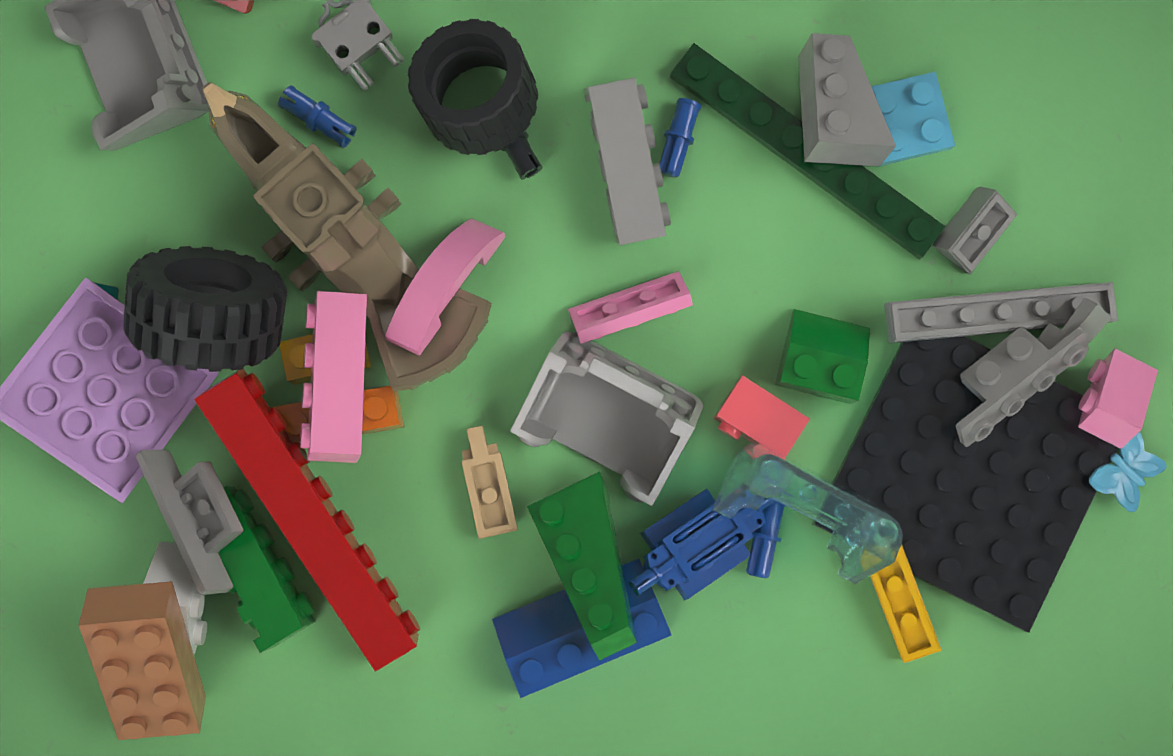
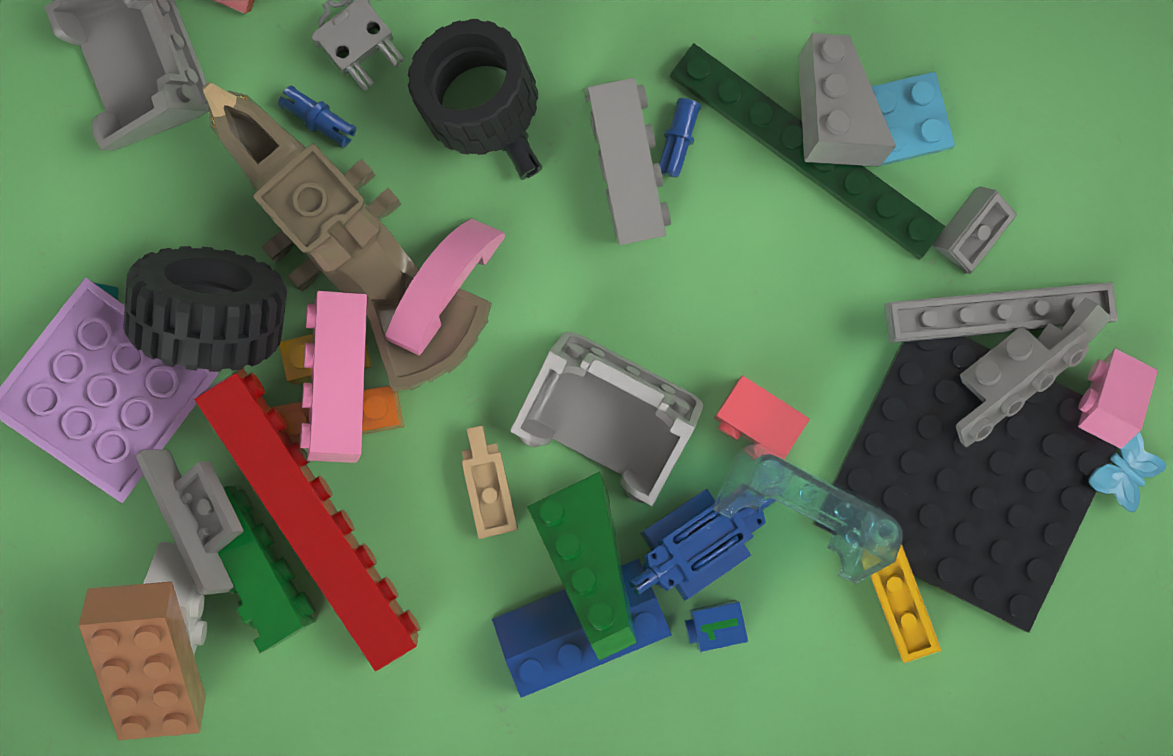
(630, 307): bright pink plate -> none
(716, 626): none -> blue brick
(765, 542): blue axle -> none
(824, 357): green slope -> none

